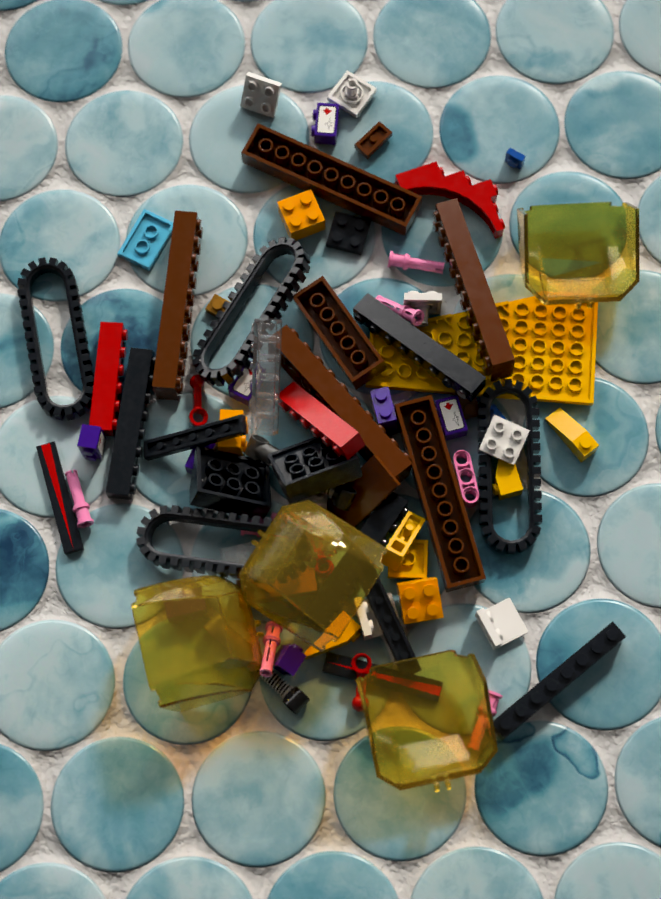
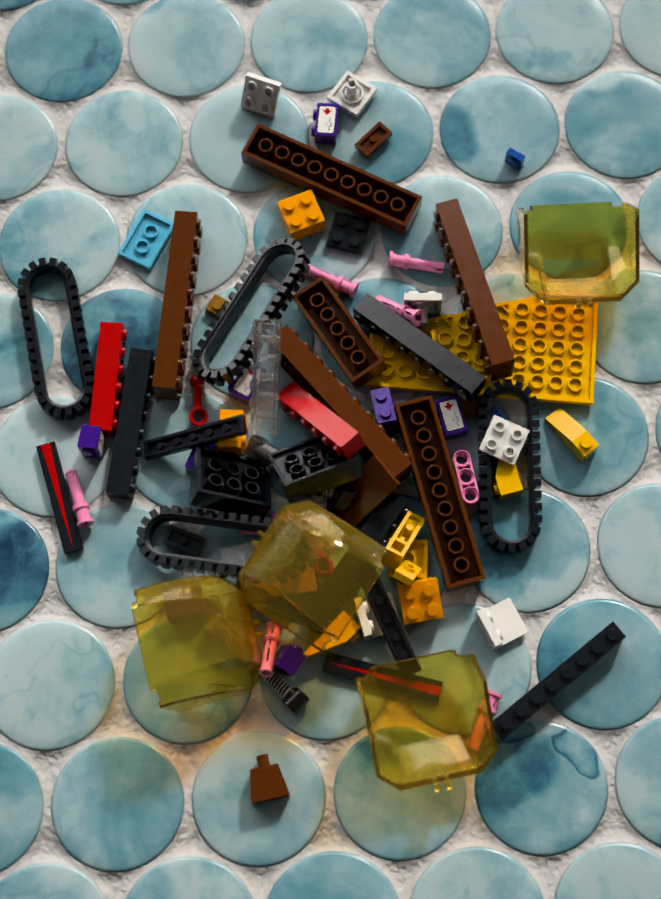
(184, 541): none -> black plate
(267, 781): none -> reddish brown torso
(339, 283): none -> bright pink pin
(360, 673): red piece -> none
(406, 572): none -> yellow plate
(478, 197): red arch -> none

